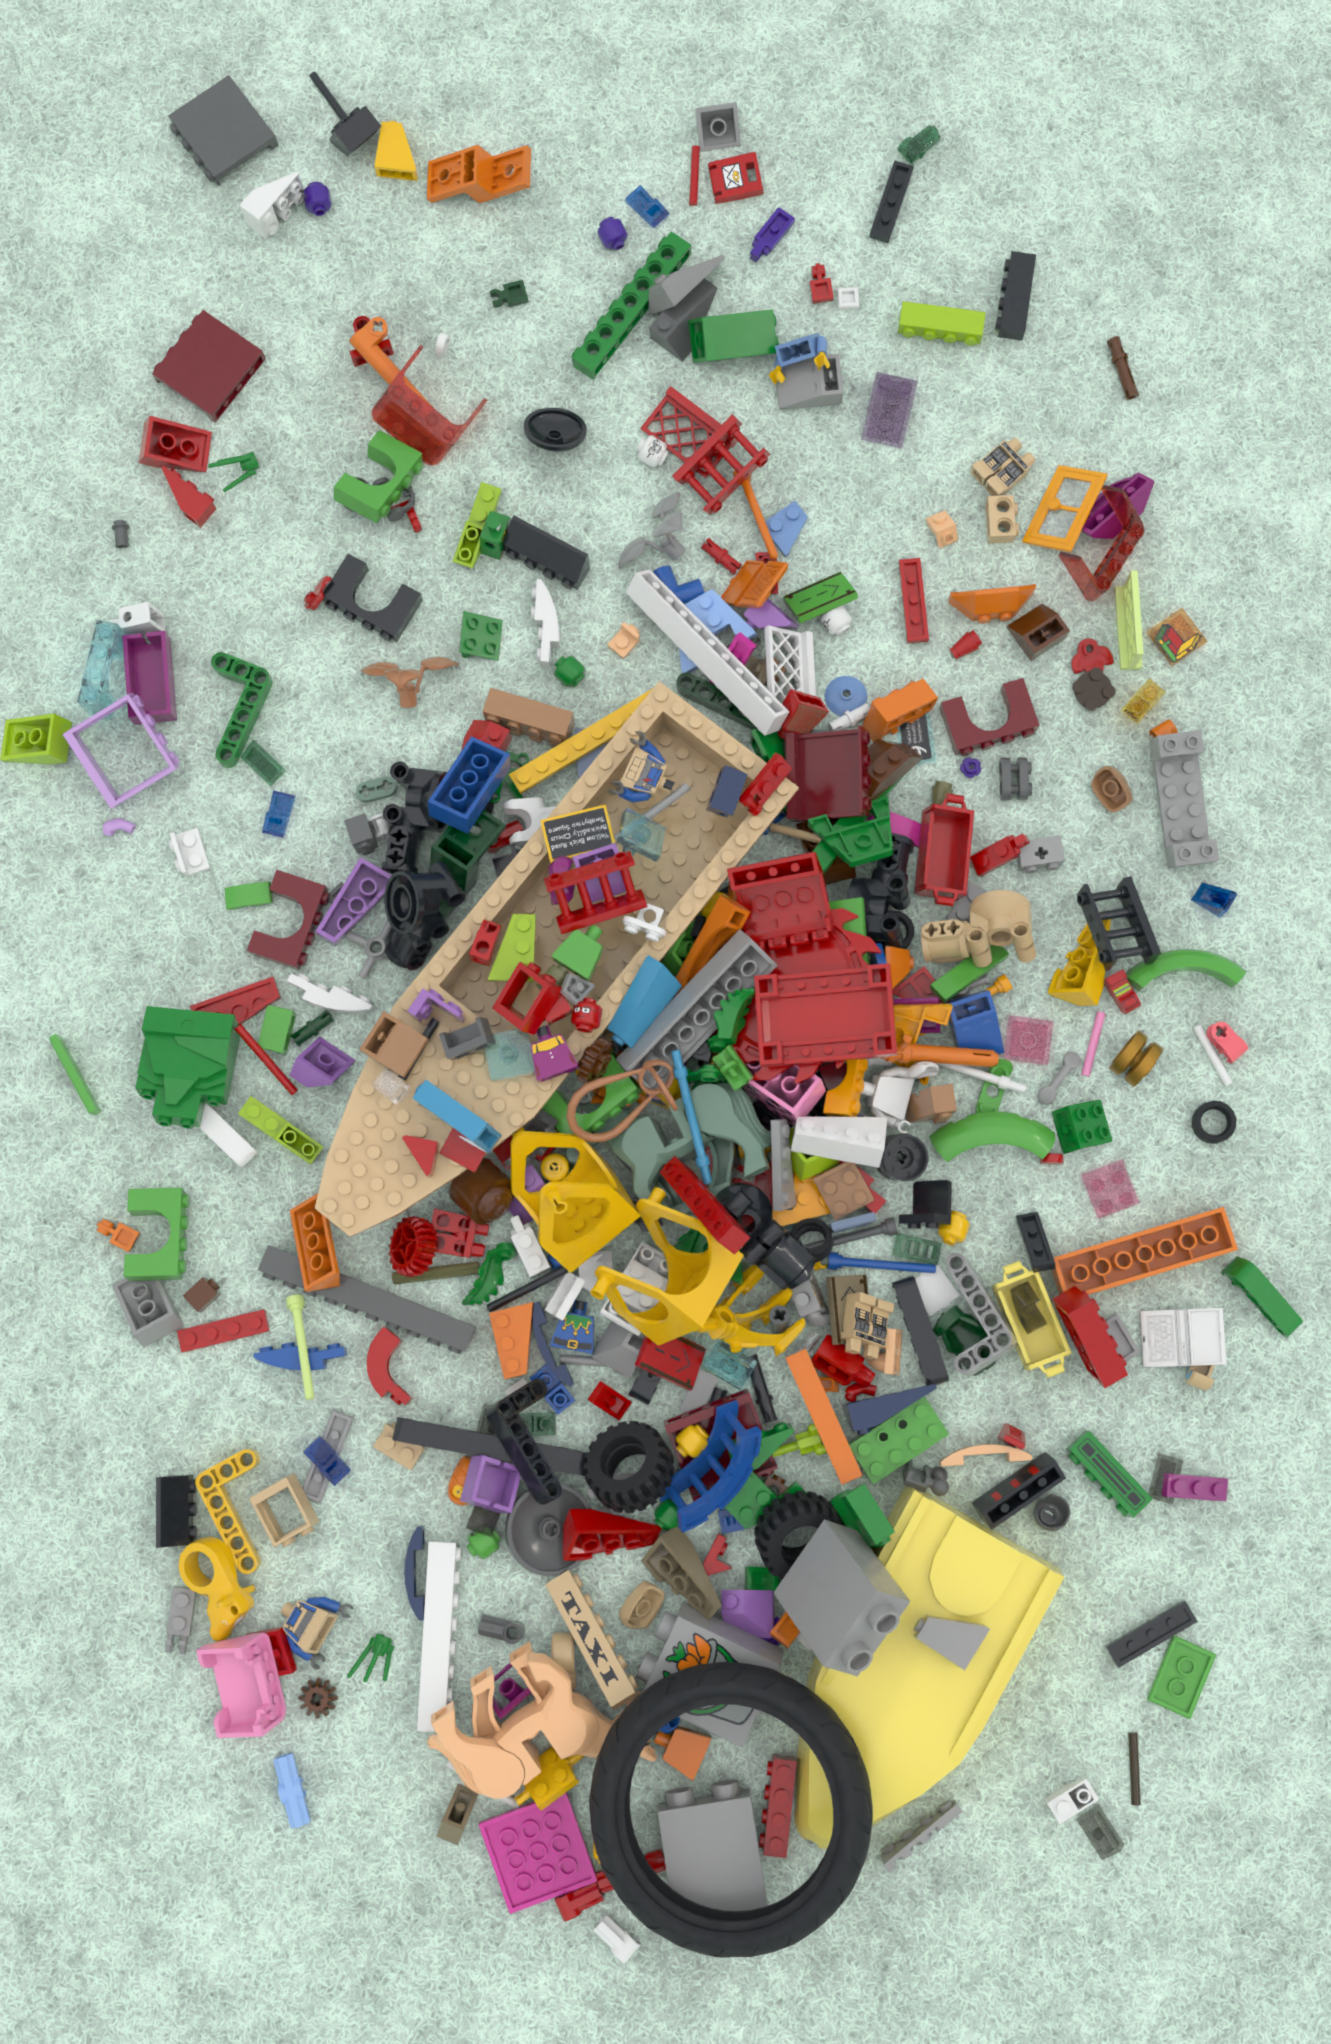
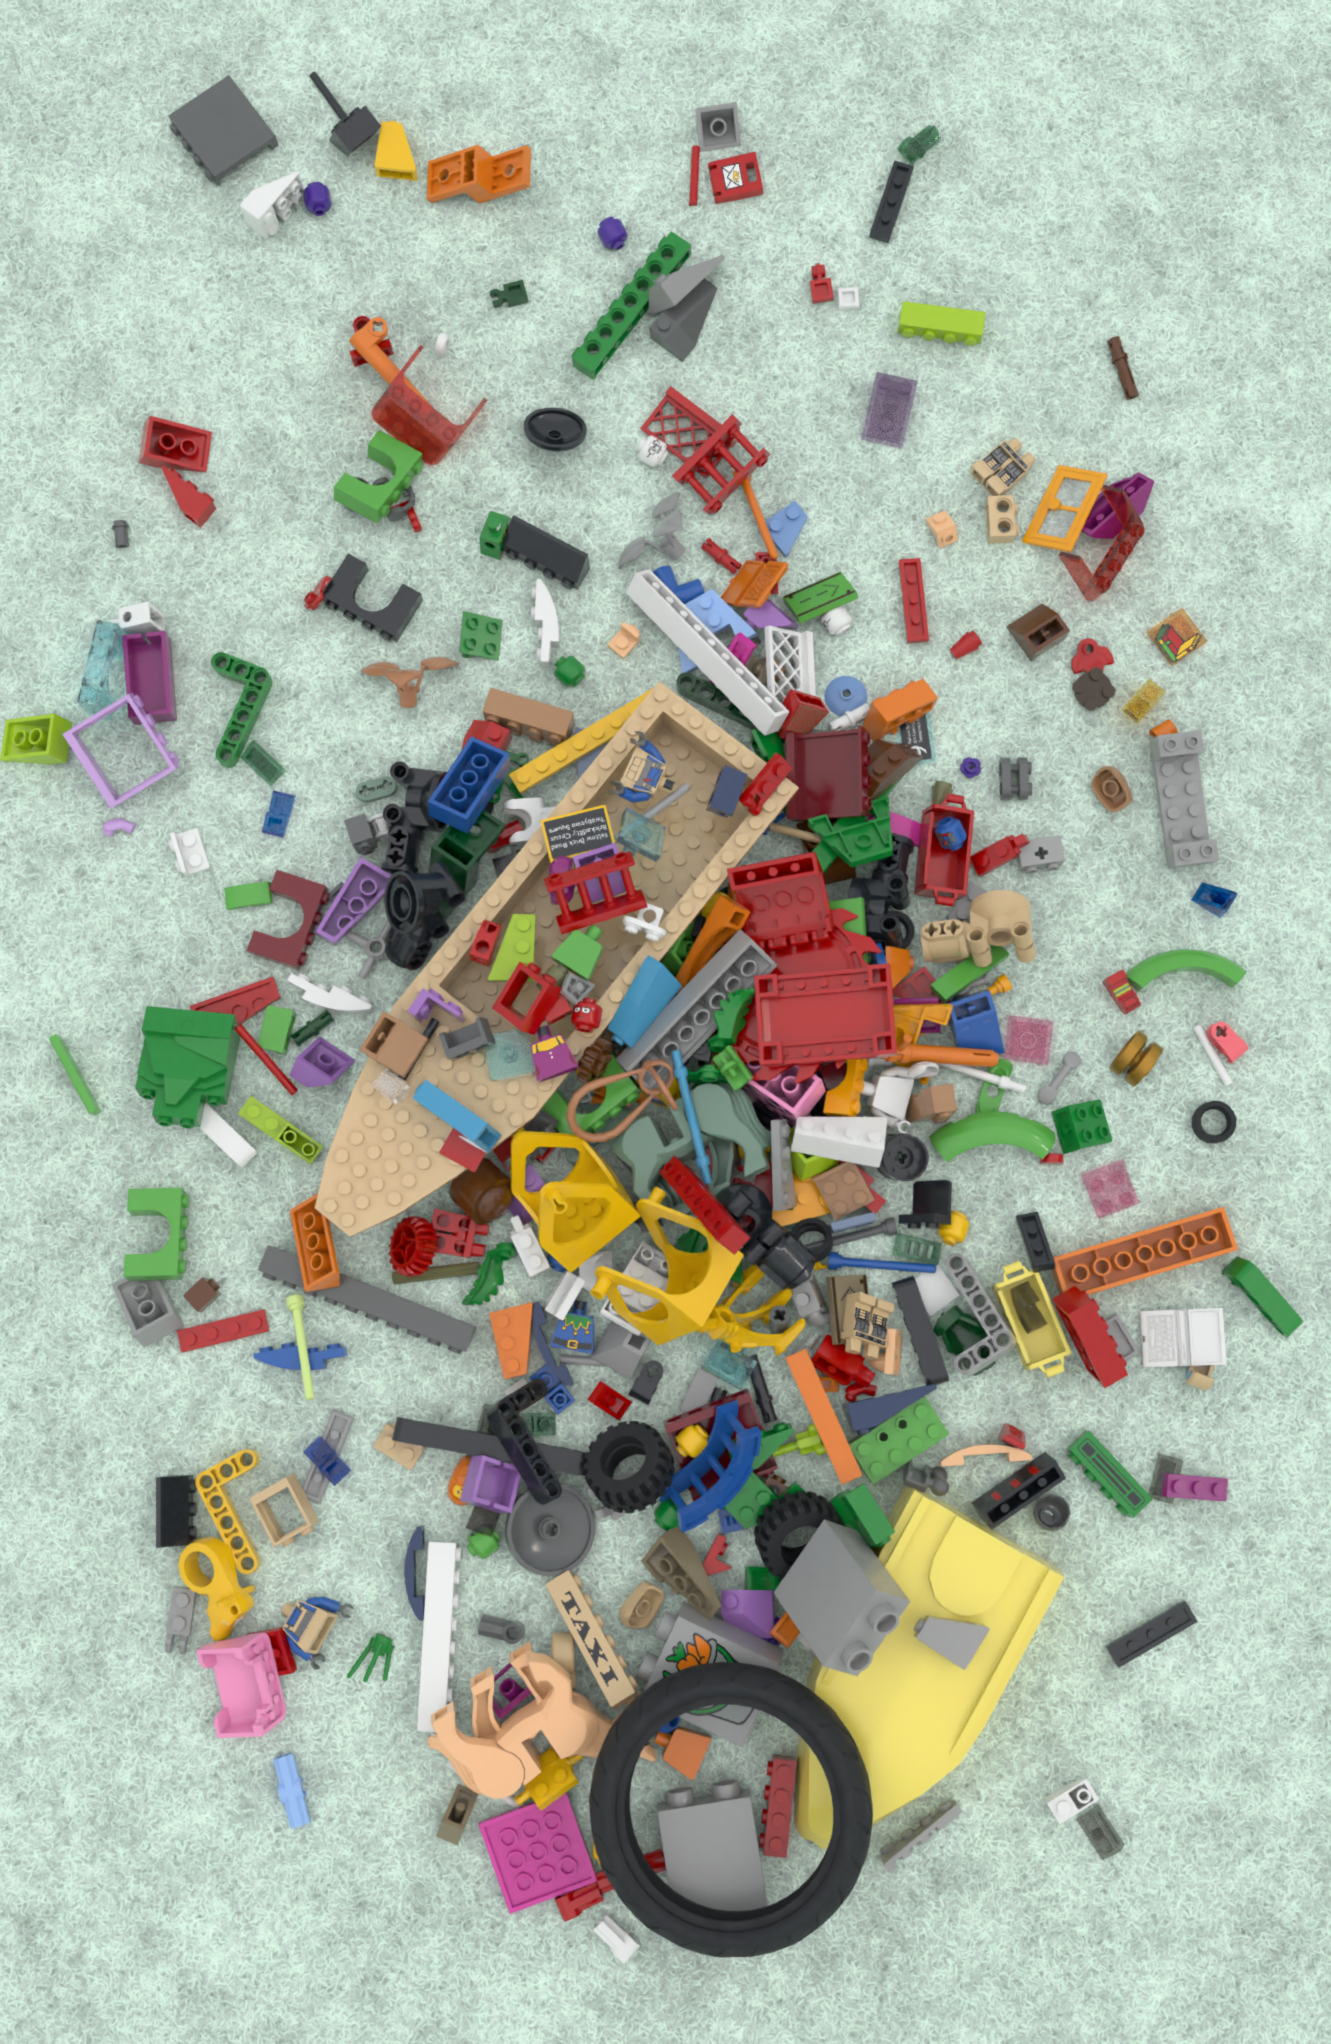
(123, 1235): orange plate -> none
(209, 365): dark red panel -> none
(247, 462): green plant -> none
(309, 1694): reddish brown gear -> none
(378, 1366): arch -> none
(424, 1152): slope -> none
(469, 543): lime slope -> none
(527, 1288): black bar -> none
(563, 1167): yellow head -> none
(596, 1532): red wedge -> none
(648, 208): clear blue slope -> none
(672, 1361): red tile -> none
(733, 336): slope -> none
(771, 233): dark purple hinge -> none
(799, 350): medium blue torso -> none
(808, 387): light grey slope -> none
(950, 833): none -> blue head
(967, 737): dark red arch -> none
(992, 603): orange wedge -> none
(1016, 297): black brick -> none
(1083, 975): yellow wedge -> none
(1093, 1043): bright pink bar -> none
(1129, 623): yellowish green fence -> none
(1132, 910): black fence -> none
(1134, 1768): dark brown bar -> none
(1181, 1676): bright green tile -> none

